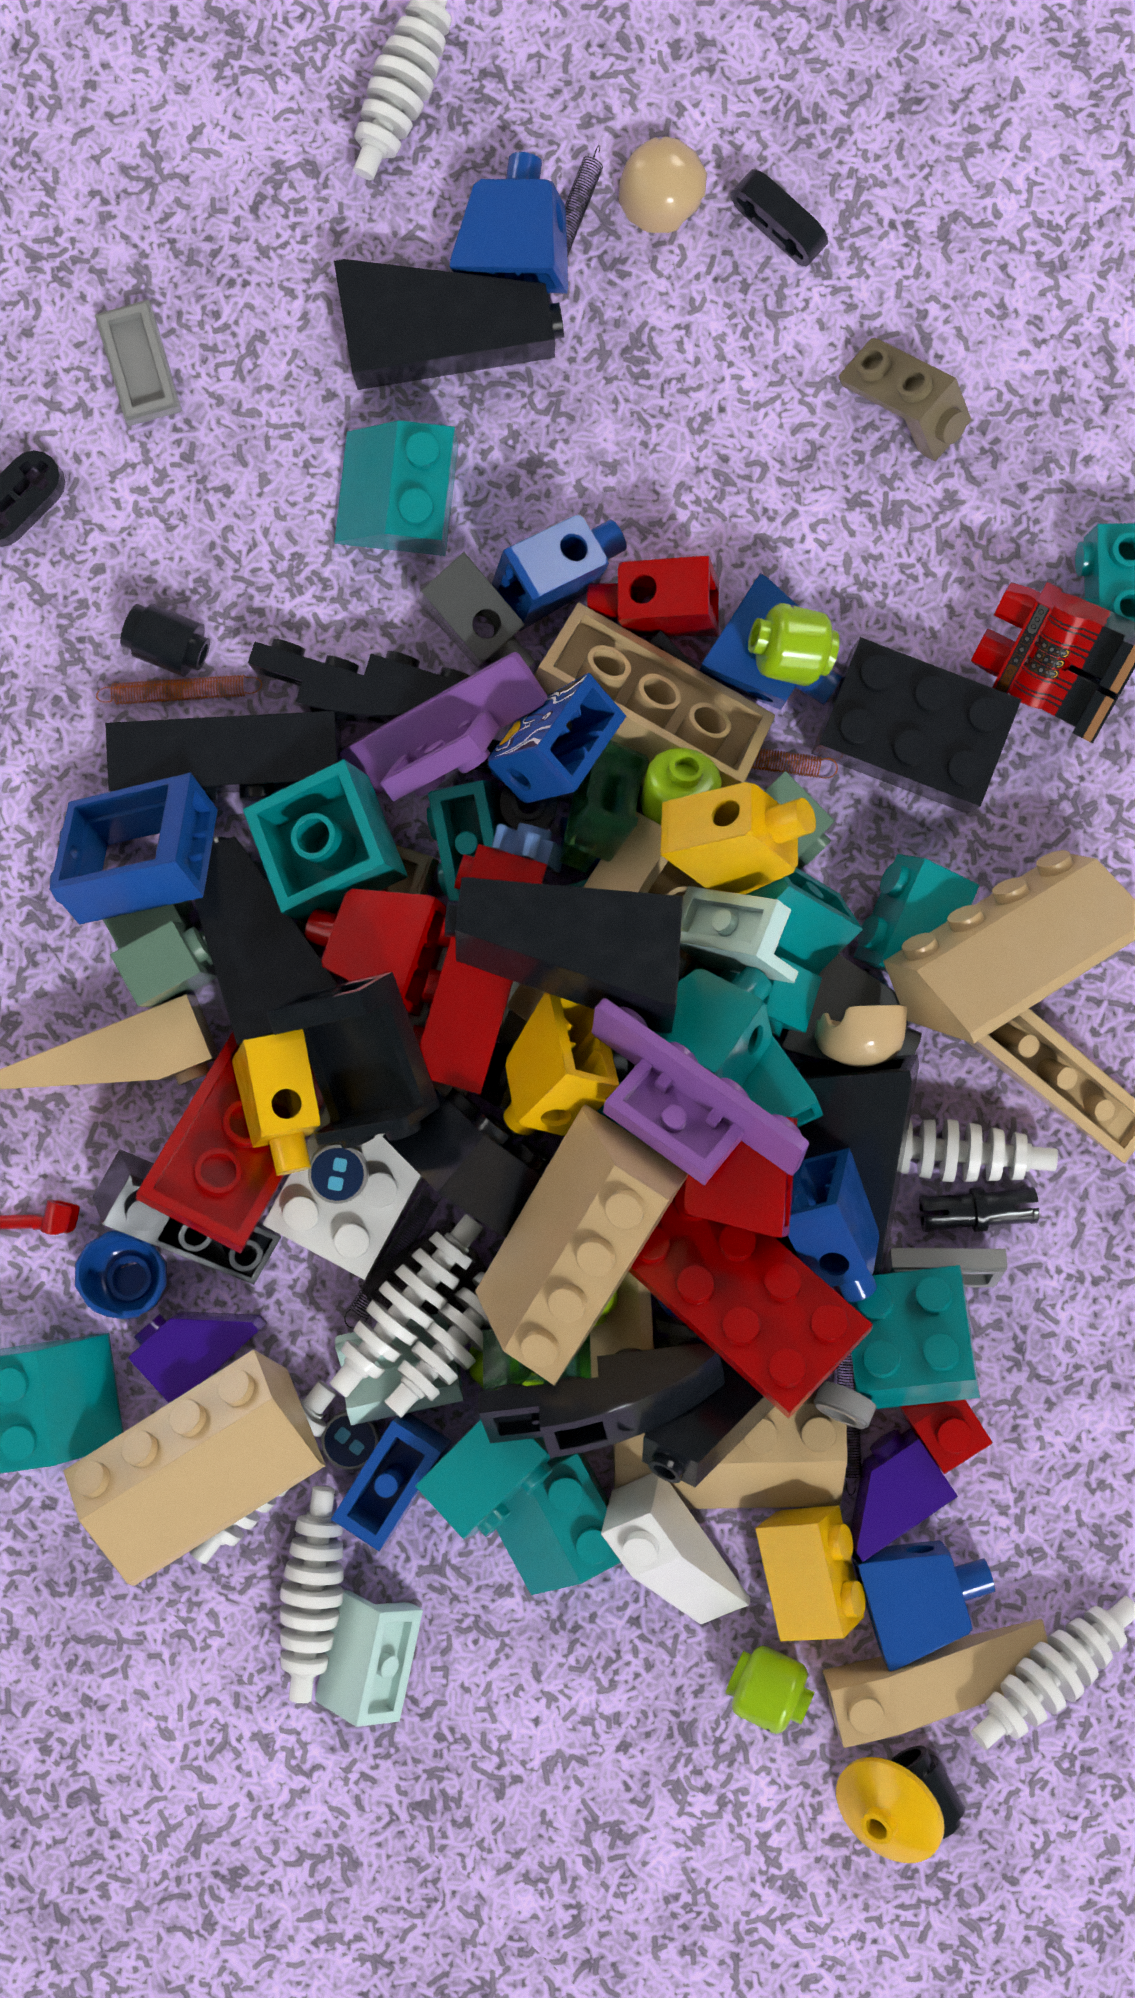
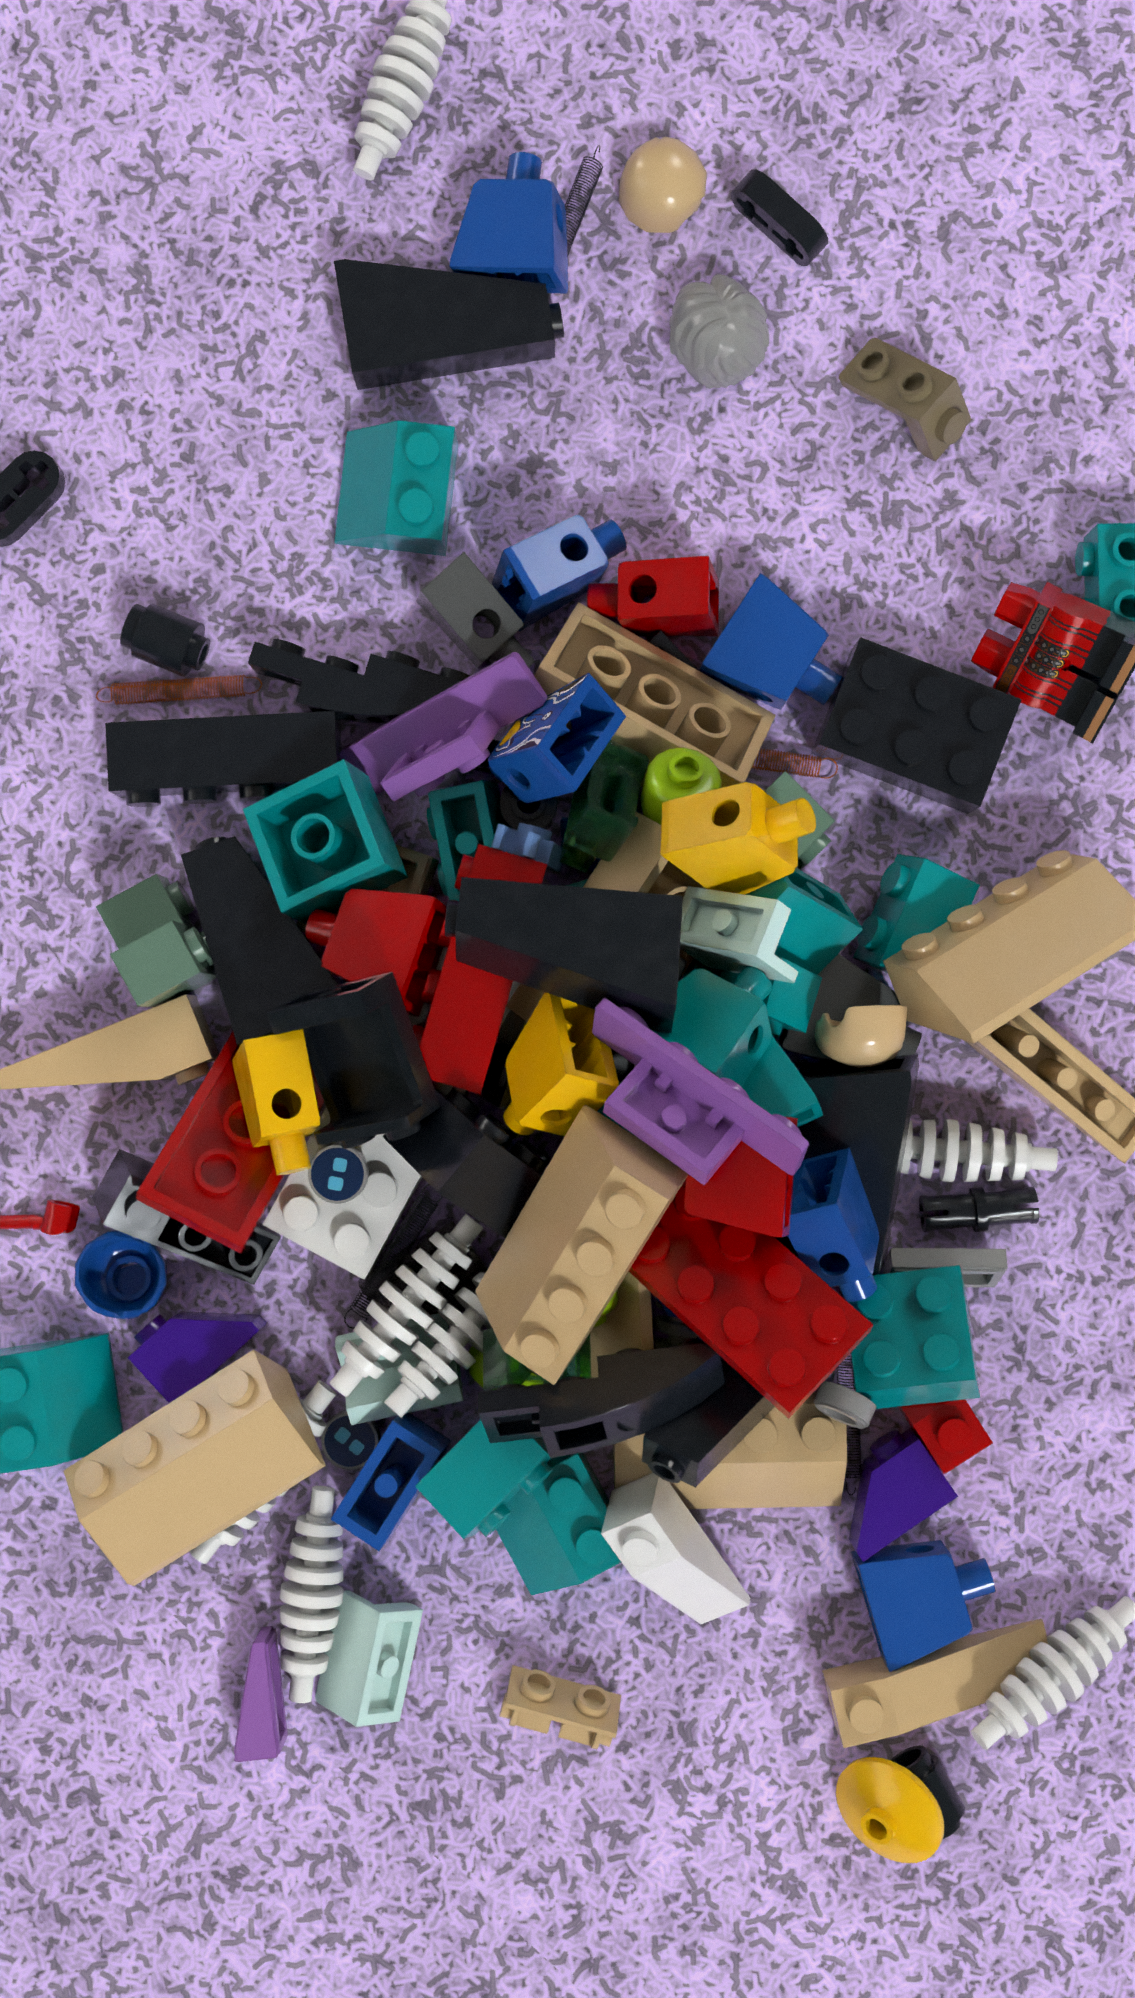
(138, 362): light grey tile -> none
(168, 806): blue window -> none
(262, 1712): none -> medium lavender slope
(585, 1711): none -> tan hinge
(718, 331): none -> light grey hair
(769, 1689): lime head -> none
(794, 644): lime head -> none
(811, 1573): yellow brick -> none

